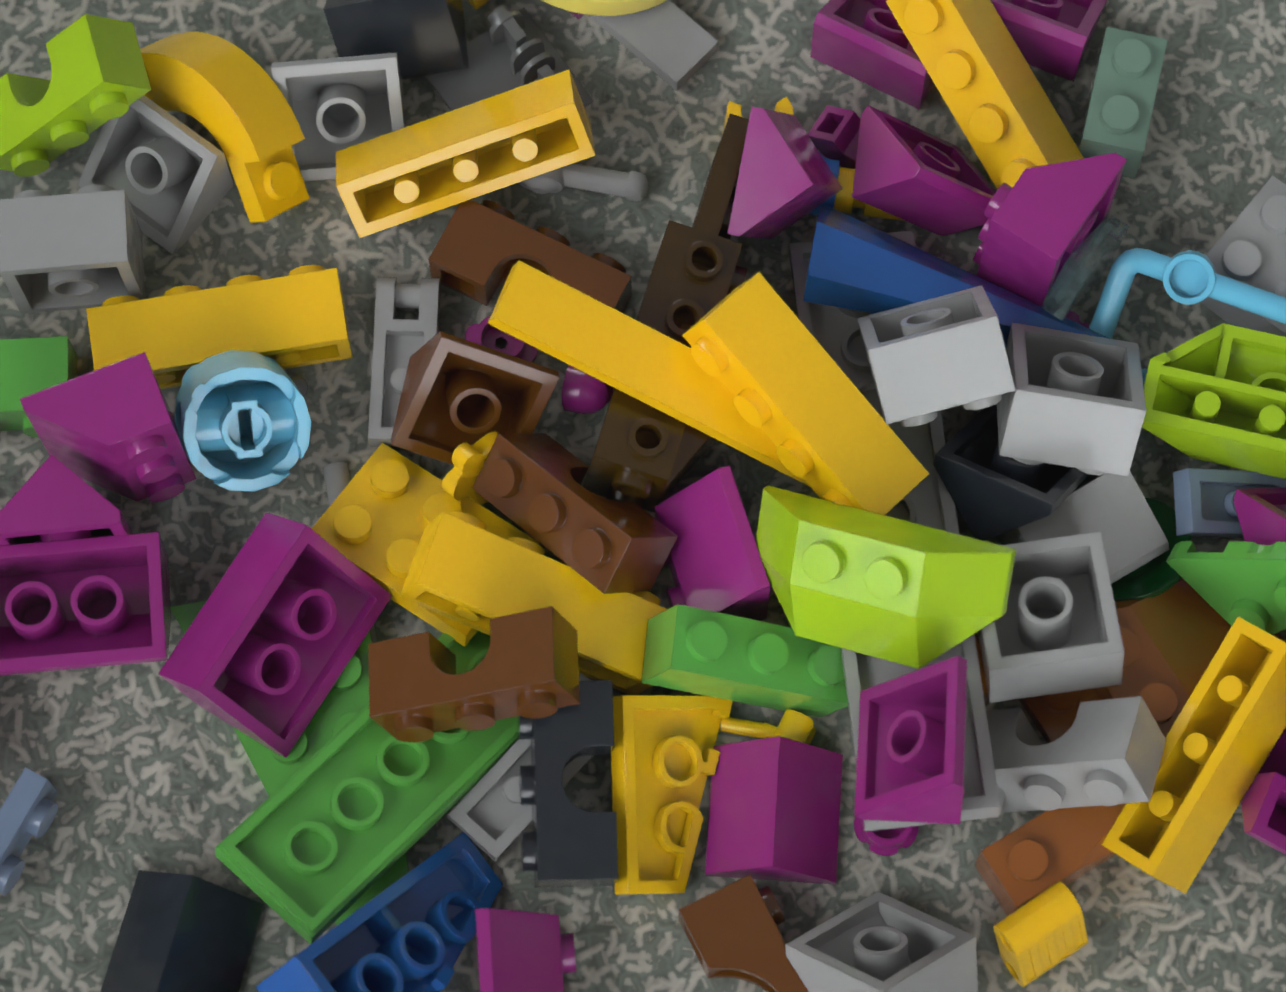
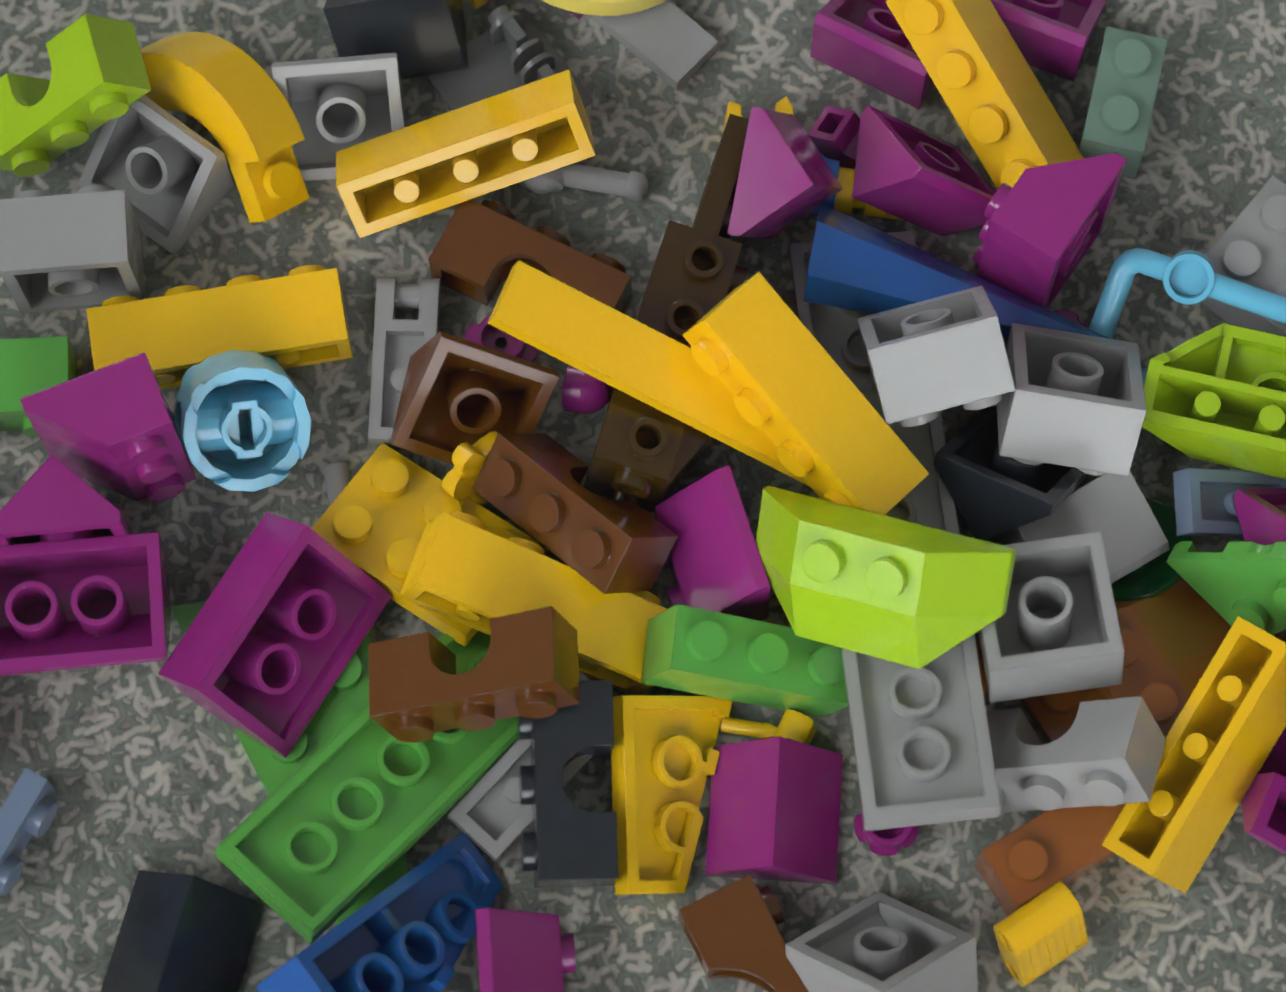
(913, 746): magenta slope -> none
(1085, 267): clear light blue tile -> none

